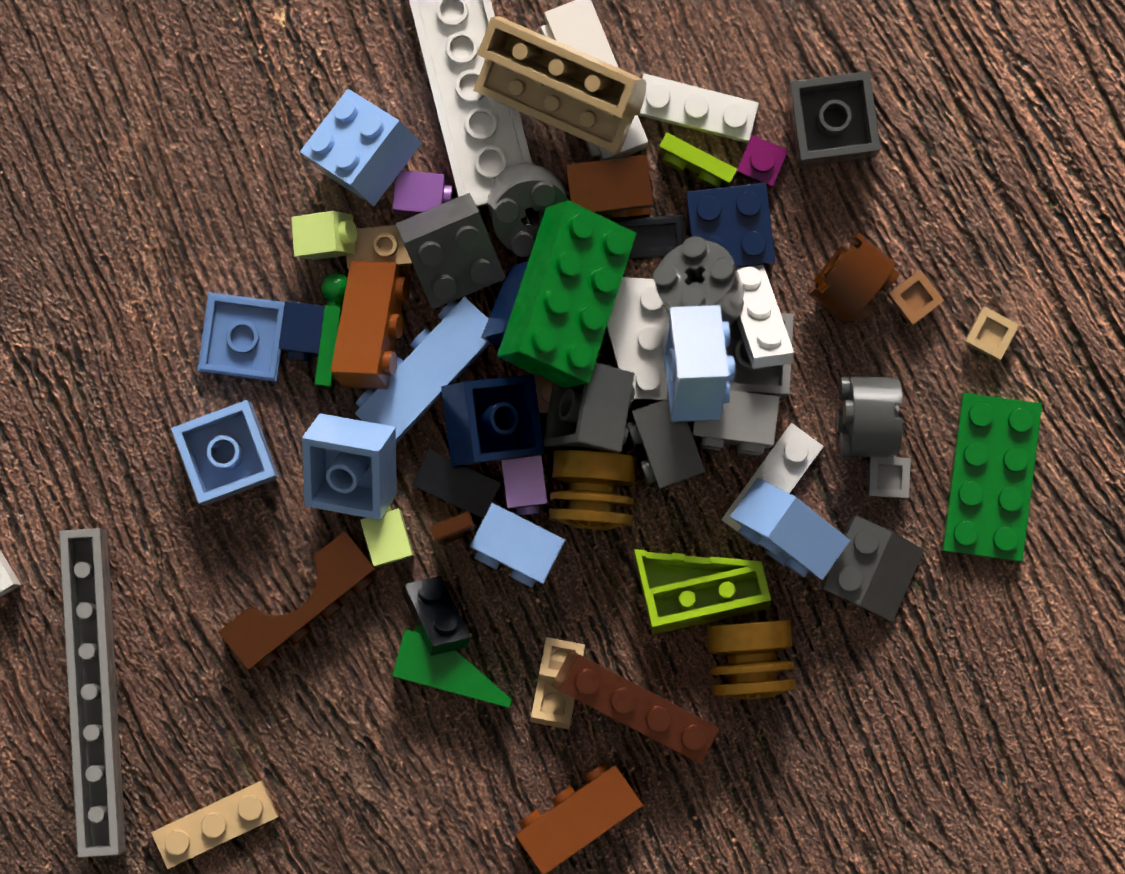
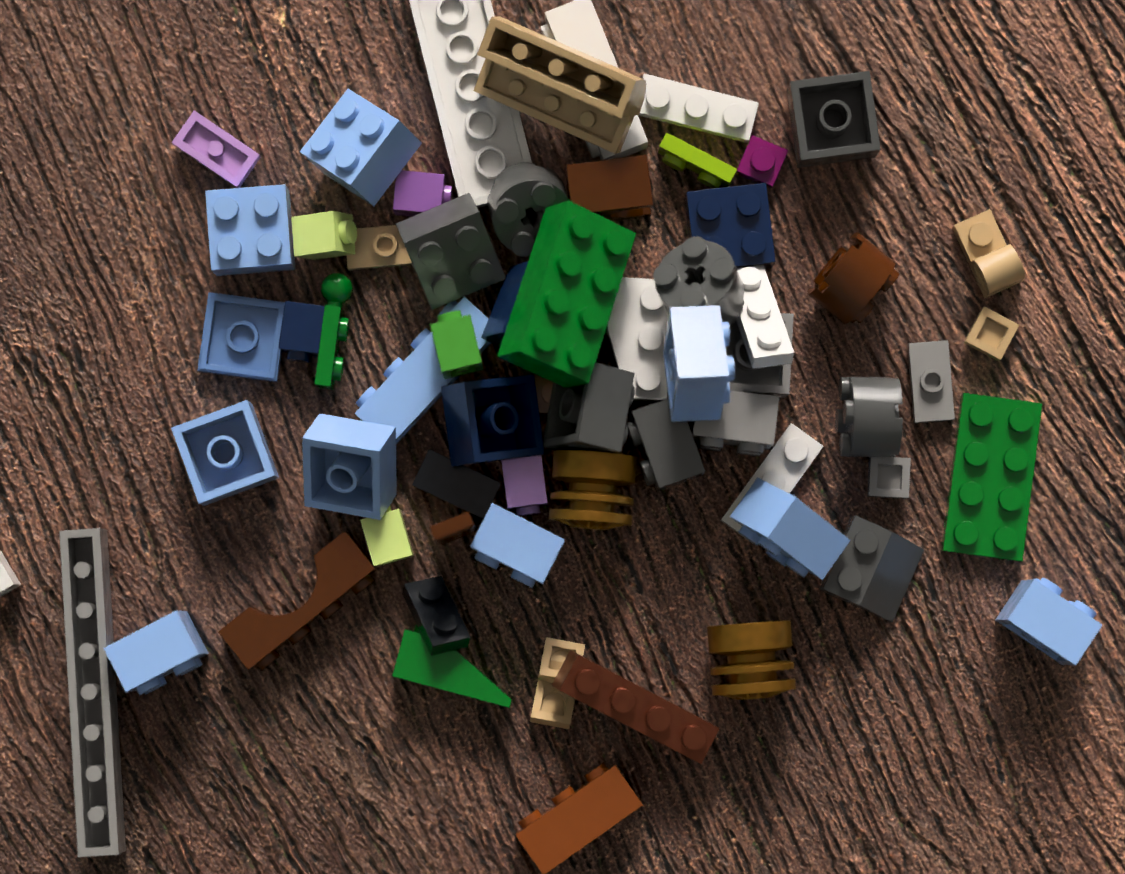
(157, 651): none -> light blue brick
(214, 824): tan plate -> none
(216, 149): none -> lavender plate
(250, 230): none -> light blue brick
(370, 325): dark orange brick -> none
(456, 344): none -> bright green brick
(654, 235): black tile -> none
(698, 590): lime wedge -> none
(915, 297): medium nougat plate -> none
(930, 381): none -> light grey plate
(988, 255): none -> tan plate
(1049, 621): none -> light blue brick

